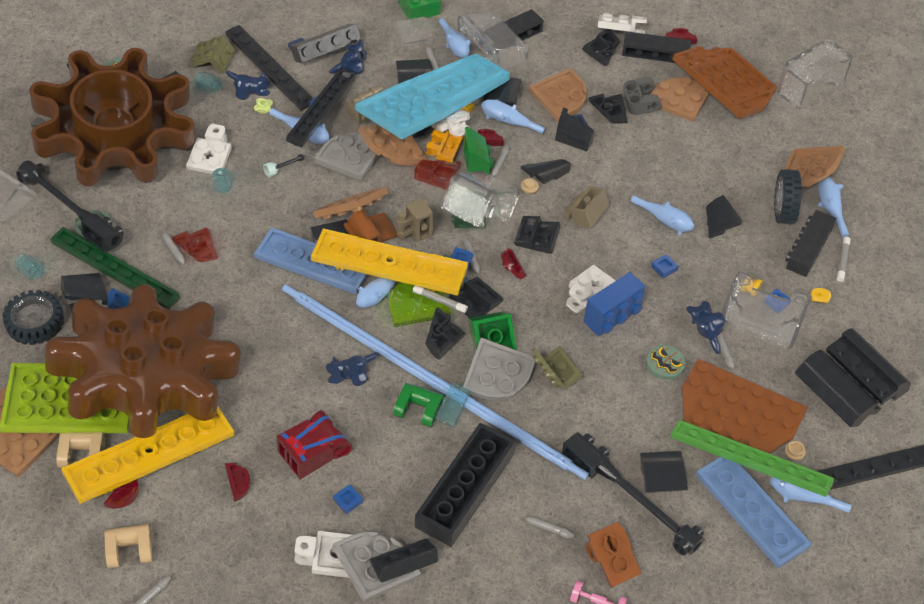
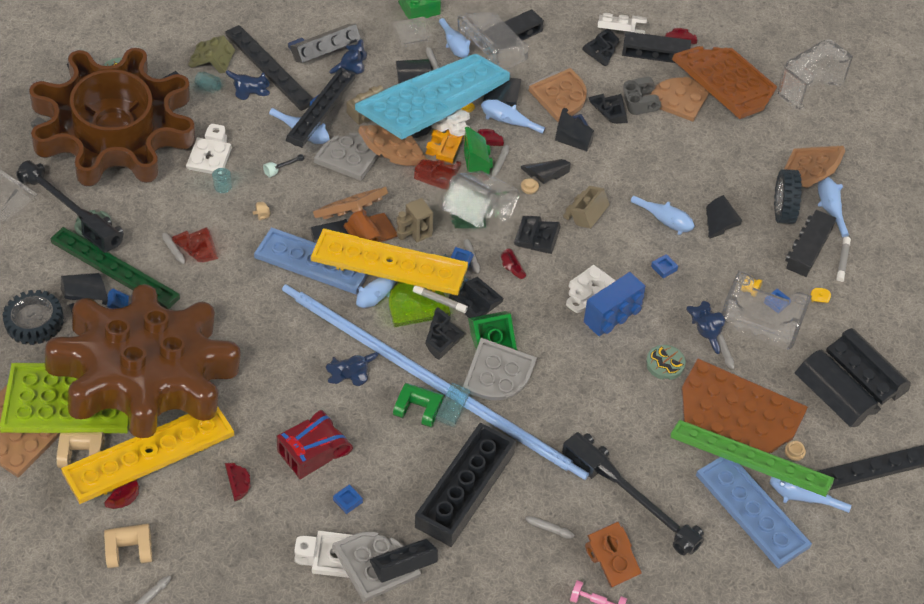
(29, 266): clear light blue brick -> none
(262, 210): none -> tan piece
(263, 105): yellowish green plate -> none
(558, 367): olive bracket -> none
(663, 471): black slope -> none

